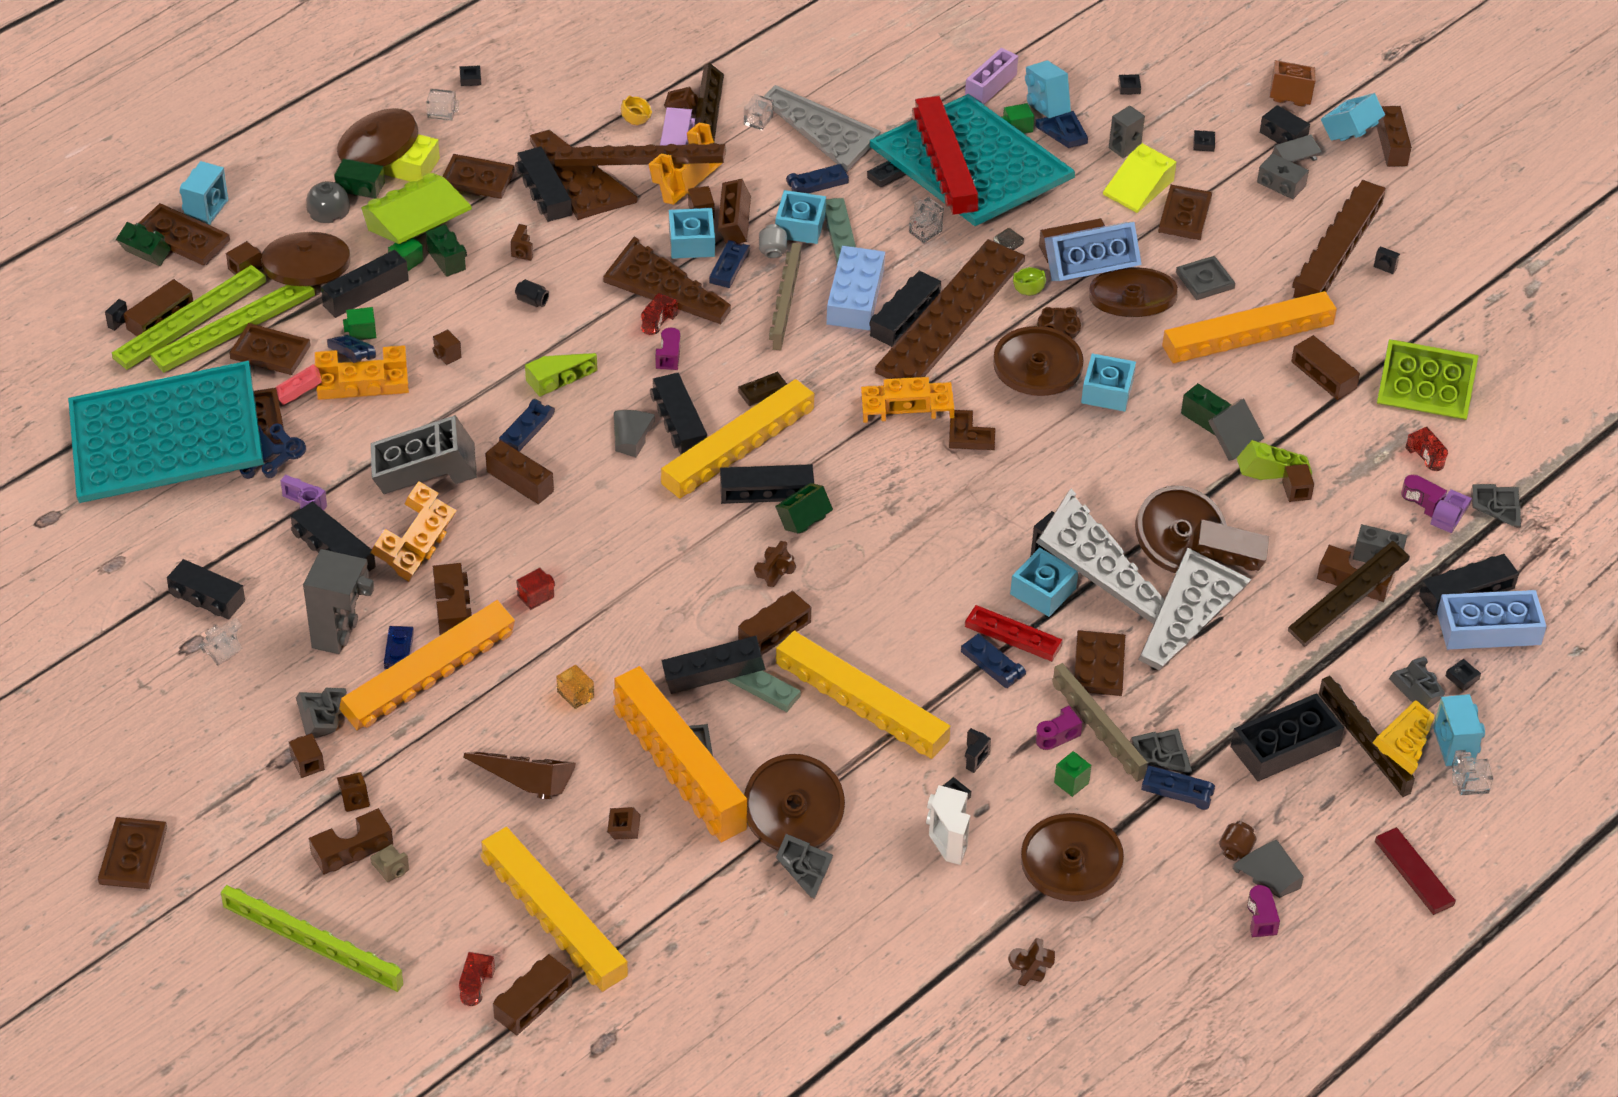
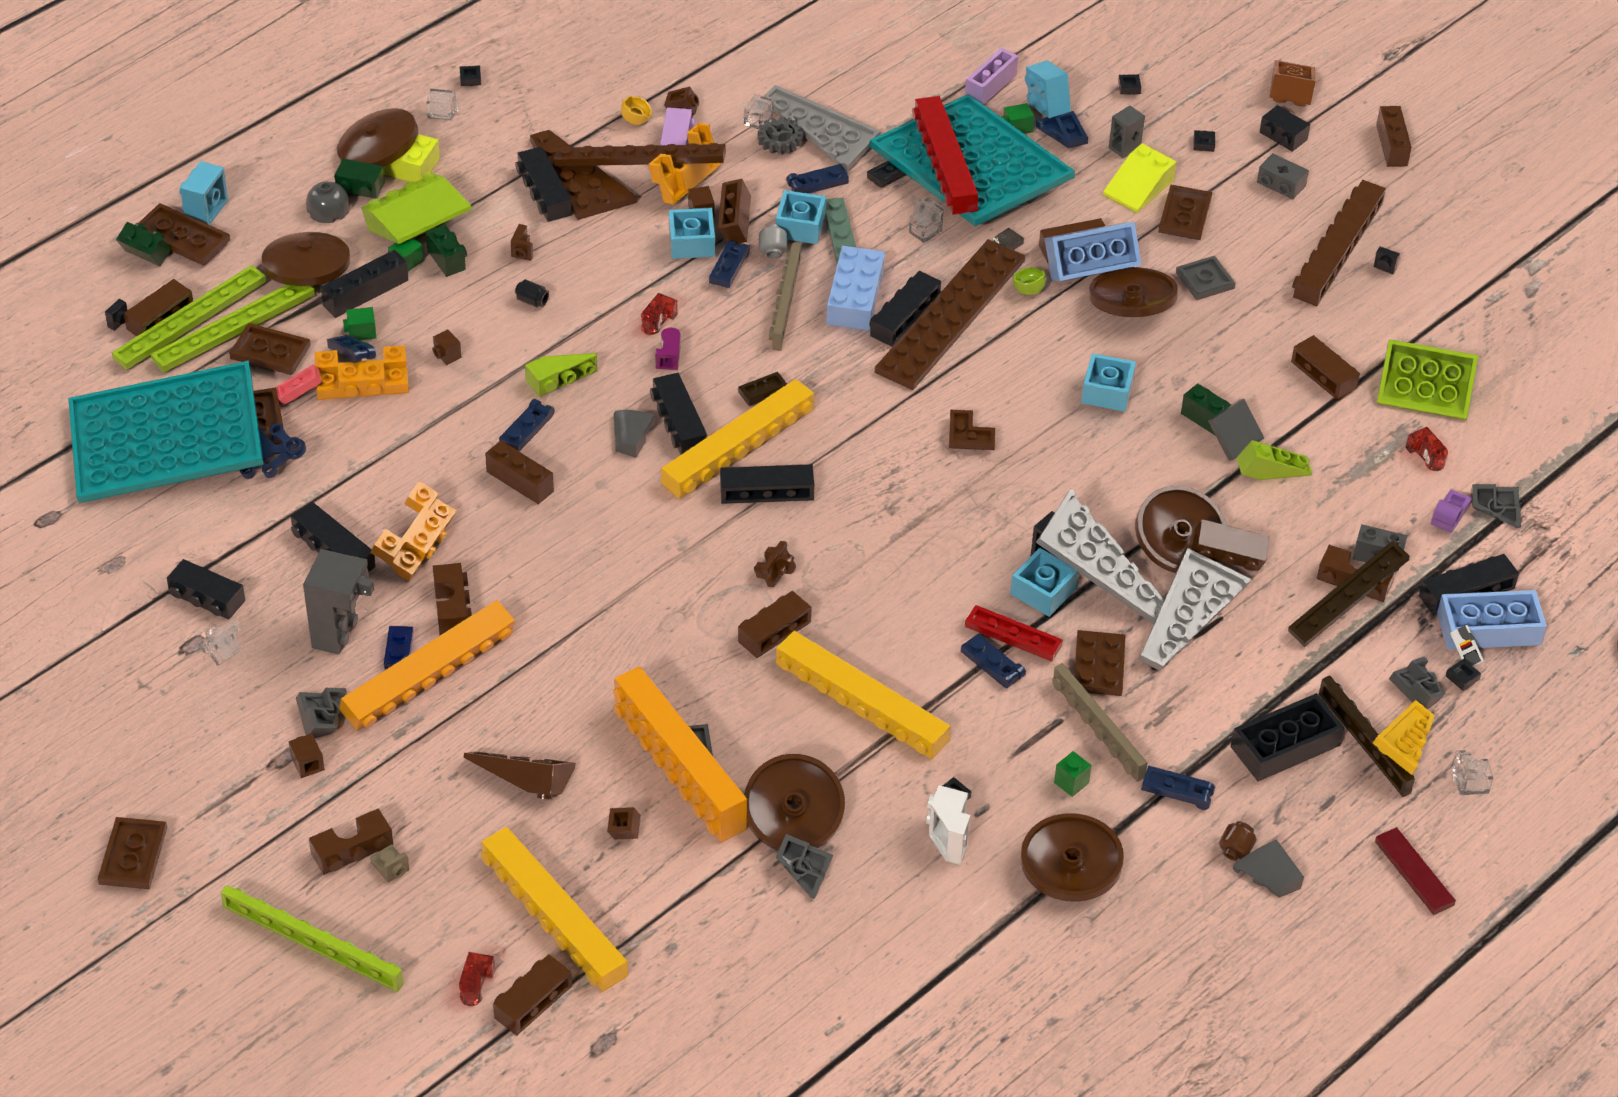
(243, 257): reddish brown brick -> none
(302, 492): medium lavender plate -> none
(353, 791): reddish brown bracket -> none
(424, 455): dark grey hinge -> none
(478, 175): reddish brown plate -> none
(535, 588): clear red brick -> none
(575, 686): clear yellow brick -> none
(647, 275): reddish brown wing -> none
(710, 97): dark brown plate -> none
(713, 664): black brick -> none
(768, 689): sand green plate -> none
(780, 135): none -> dark grey gear
(804, 508): dark green brick -> none
(907, 396): light orange bracket -> none
(977, 750): black bracket -> none
(1032, 961): reddish brown hips -> none
(1038, 361): reddish brown dish -> none
(1059, 730): magenta leg -> none
(1060, 319): reddish brown dish -> none
(1163, 750): dark grey slope -> none
(1249, 327): light orange brick -> none
(1265, 915): magenta leg -> none
(1298, 149): dark grey hinge -> none
(1298, 483): reddish brown brick -> none
(1353, 117): medium azure brick -> none
(1422, 493): magenta leg -> none
(1458, 727): medium azure brick -> none
(1466, 645): none -> sticker

